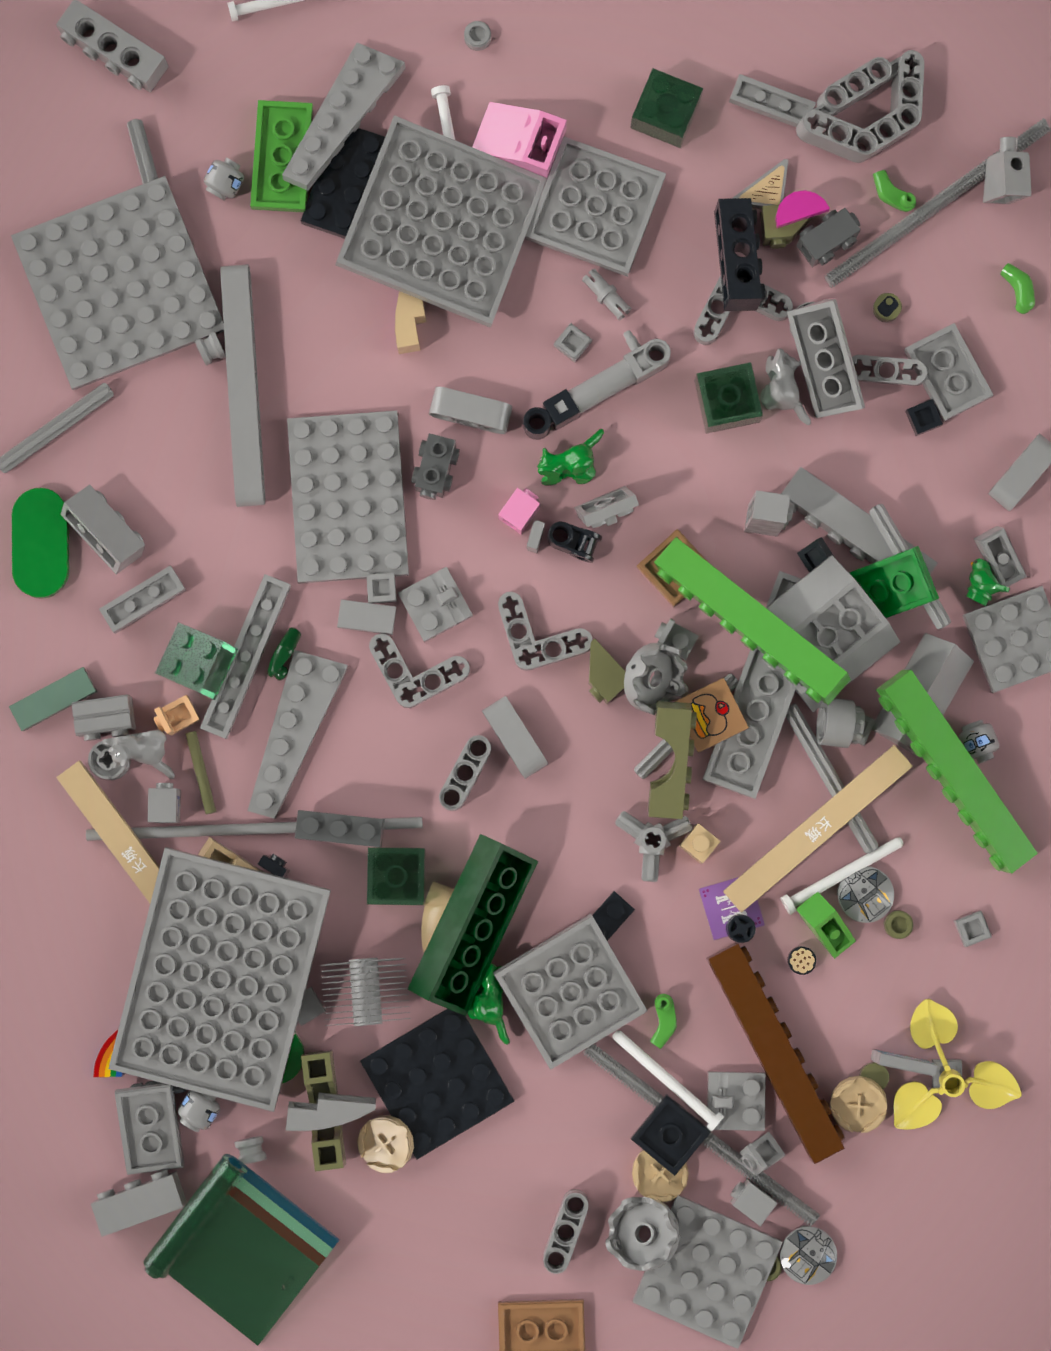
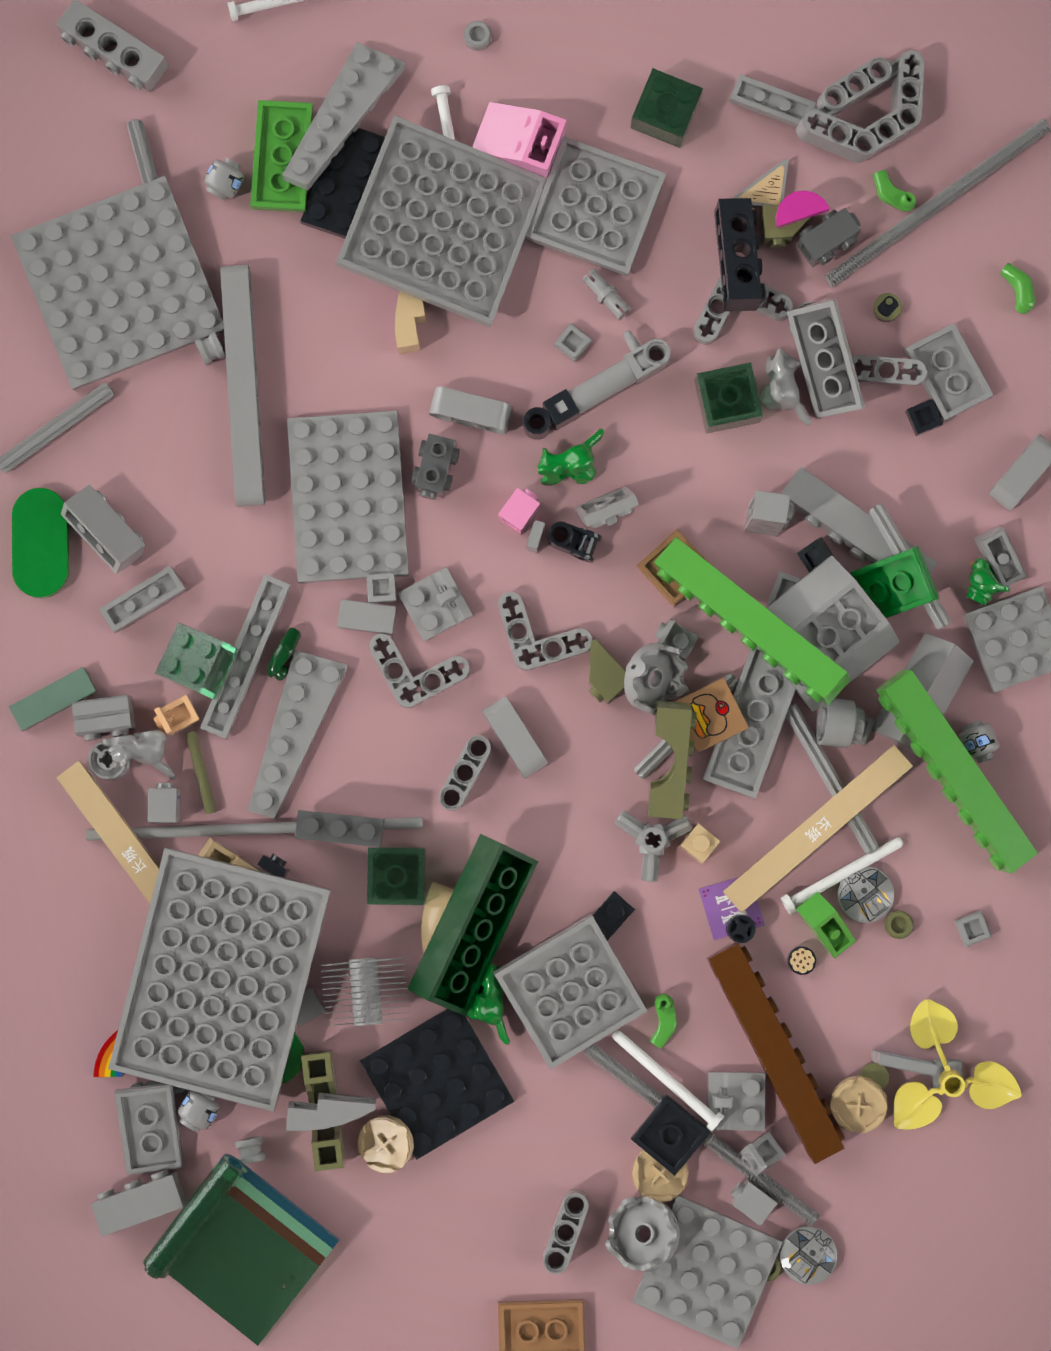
(1007, 174): light grey torso -> none

